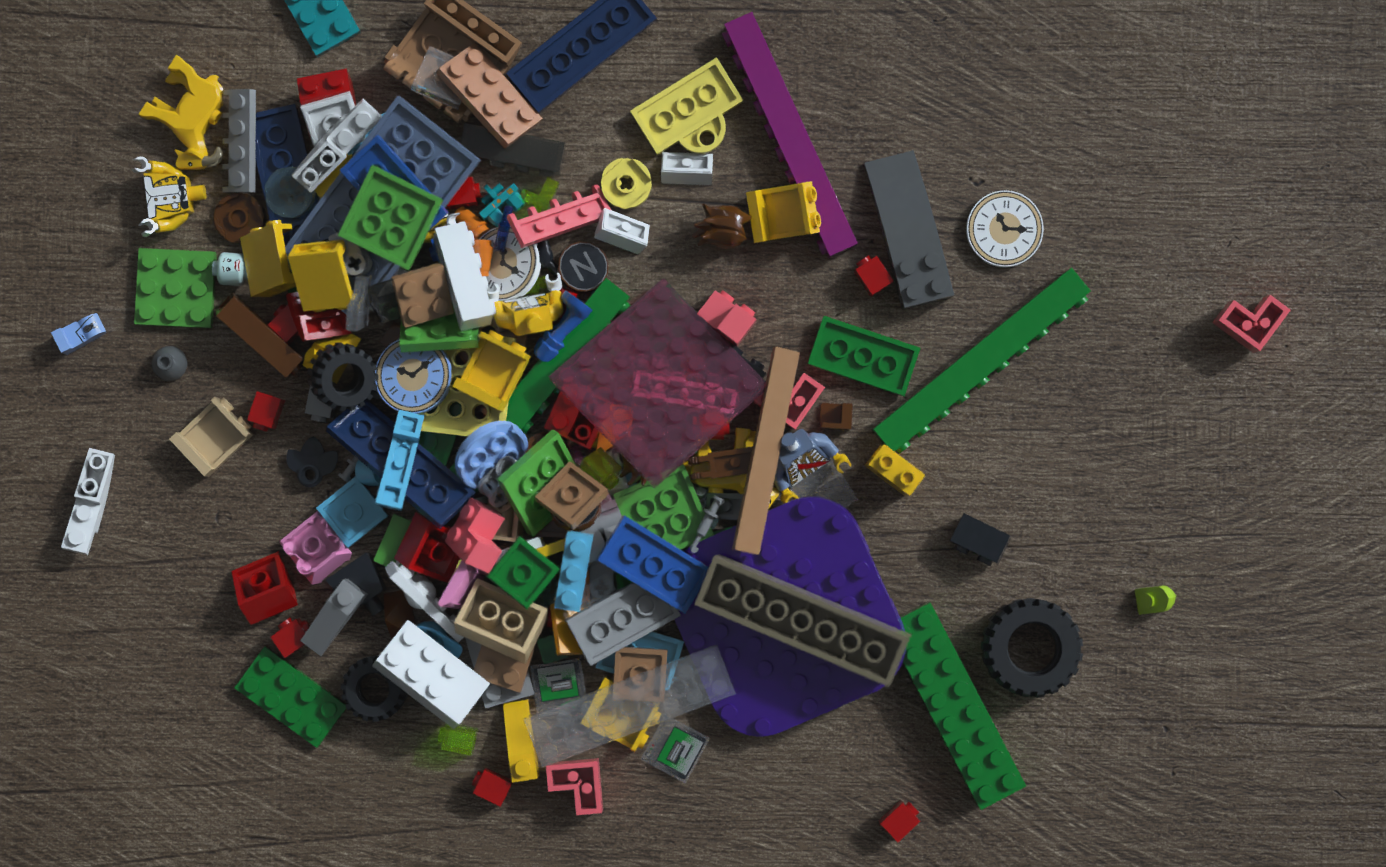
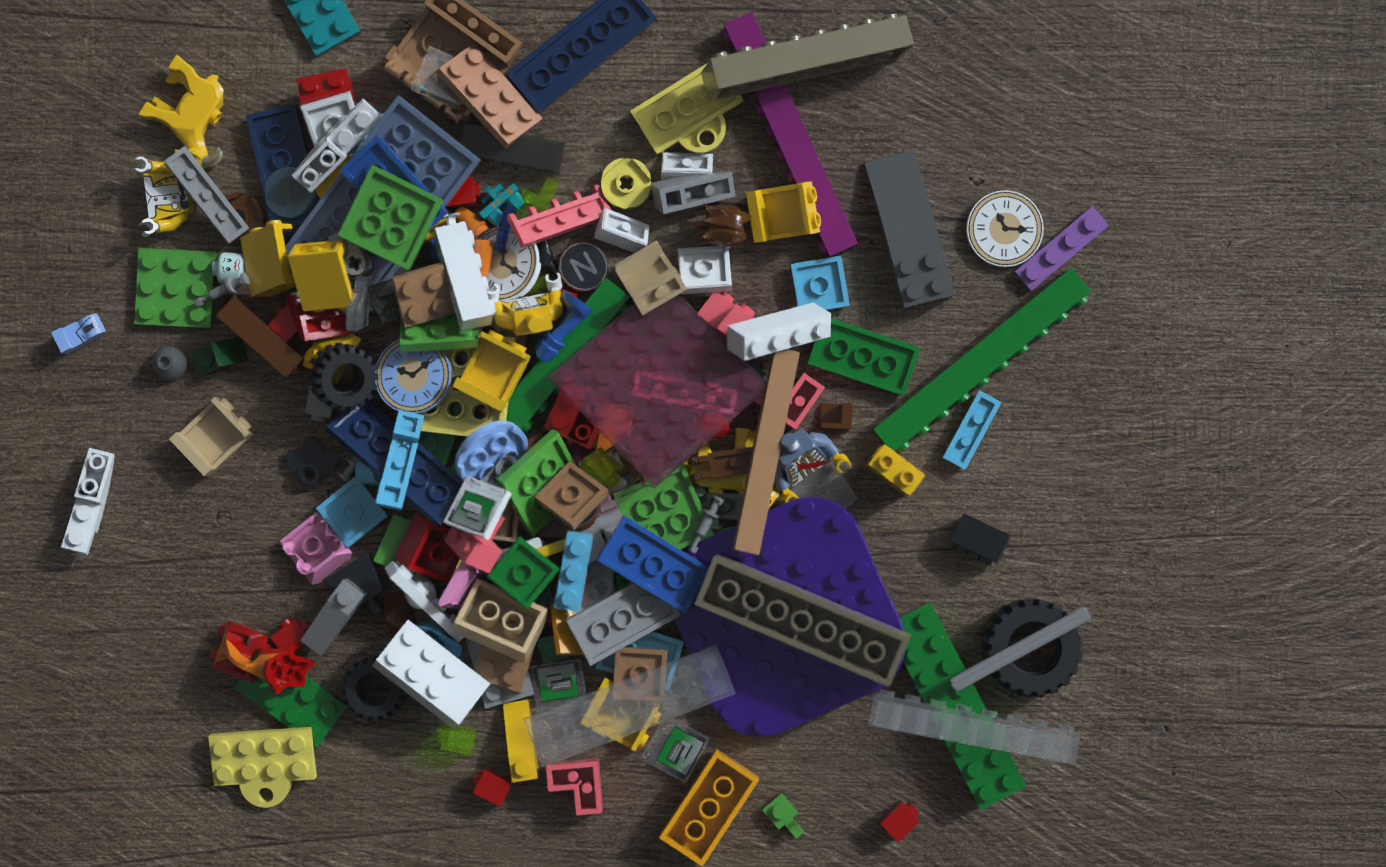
(206, 194): none -> light grey plate
(219, 356): none -> dark green slope
(229, 286): none -> light grey piece
(241, 140): light grey hinge -> none
(263, 761): none -> light yellow plate
(264, 588): red slope -> none
(265, 411): red brick -> none
(269, 663): none -> red hips
(477, 507): none -> tile
(649, 277): none -> tan panel
(692, 191): none -> light grey slope
(705, 269): none -> white tile
(709, 807): none -> light orange brick
(778, 331): none -> white brick
(781, 813): none -> bright green plate
(806, 57): none -> dark tan brick
(820, 283): none -> medium azure plate
(872, 275): red brick -> none
(971, 430): none -> medium azure plate
(974, 728): none -> clear brick
(1020, 649): none -> light grey axle
(1061, 248): none -> medium lavender plate
(1154, 599): lime plate -> none
(1252, 328): coral brick -> none

